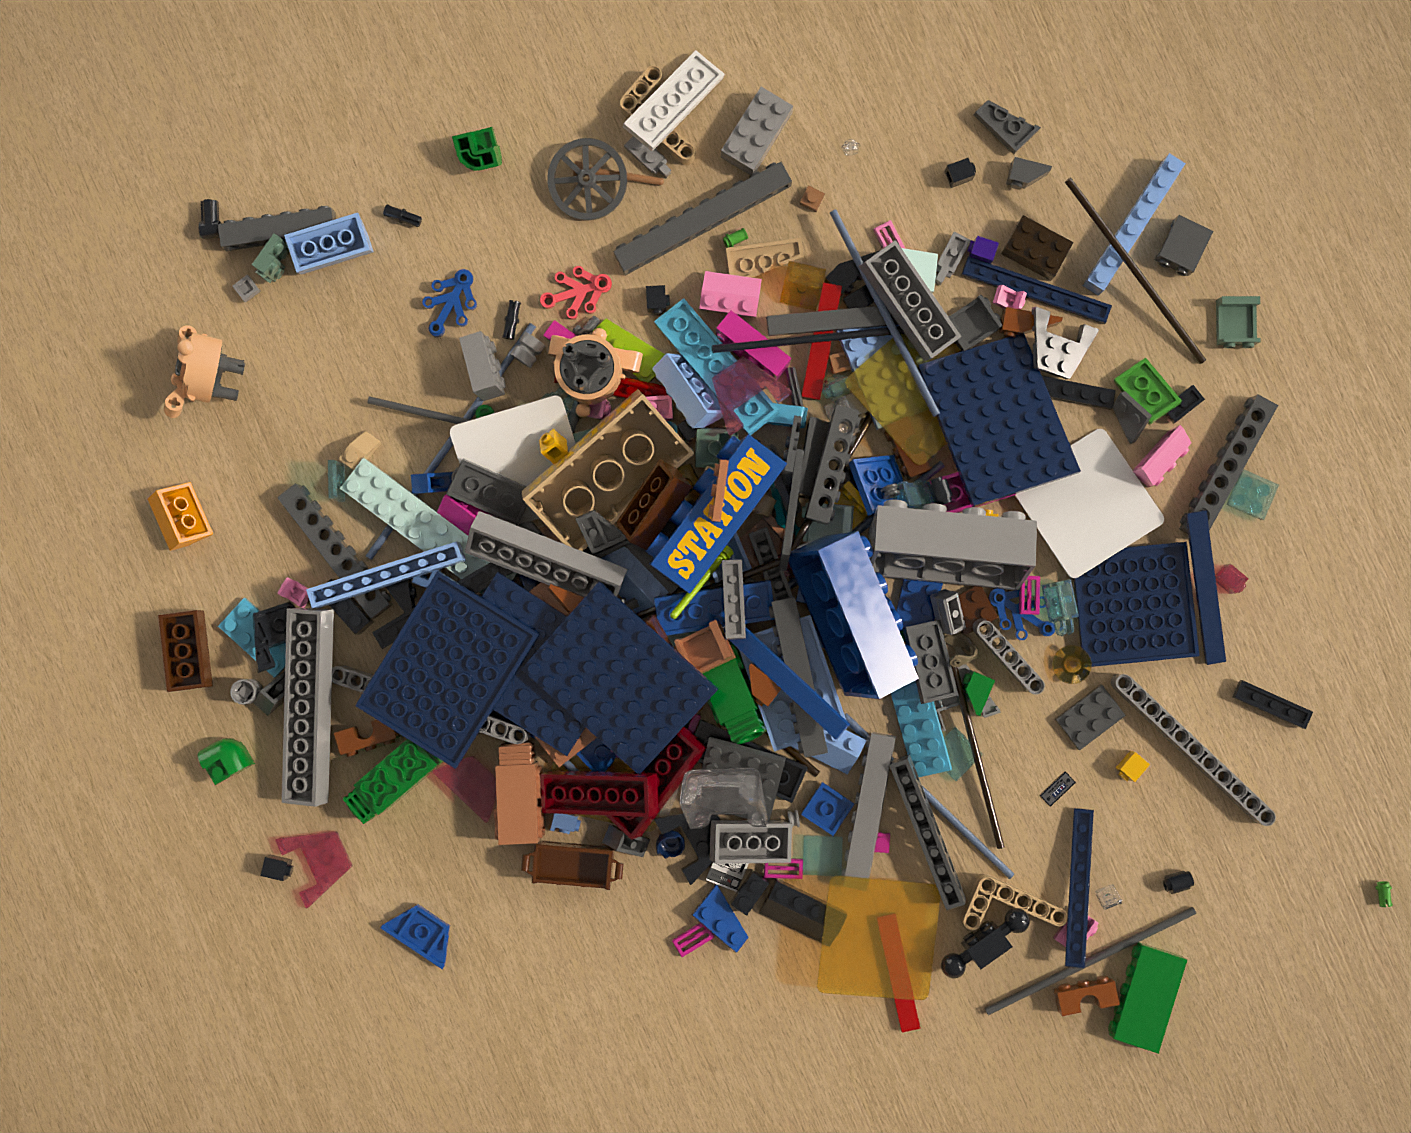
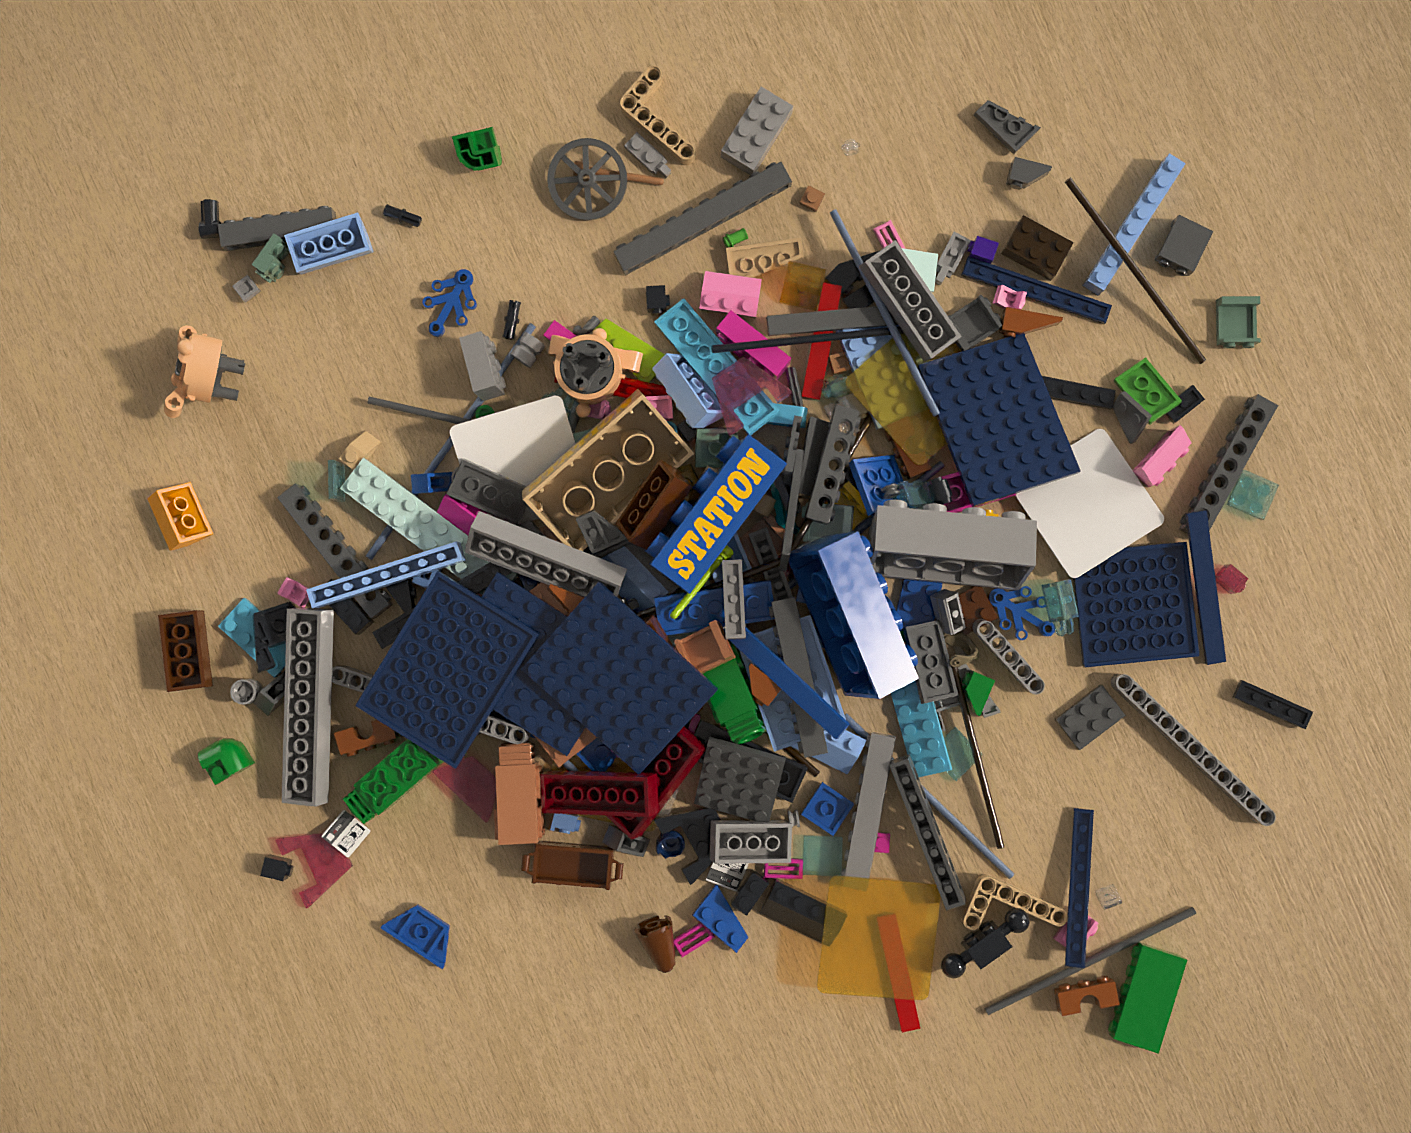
(345, 833): none -> sticker
(553, 446): yellow brick -> none
(579, 291): coral plant -> none
(658, 942): none -> reddish brown cone
(673, 100): white plate -> none
(718, 491): nougat plate -> none
(722, 792): clear windscreen -> none
(960, 172): black brick -> none
(1029, 593): dark pink tile -> none
(1055, 353): wing -> none
(1057, 789): sticker -> none
(1062, 667): clear yellow dish -> none
(1132, 766): yellow brick -> none
(1178, 882): black brick -> none
(1384, 893): bright green pin -> none

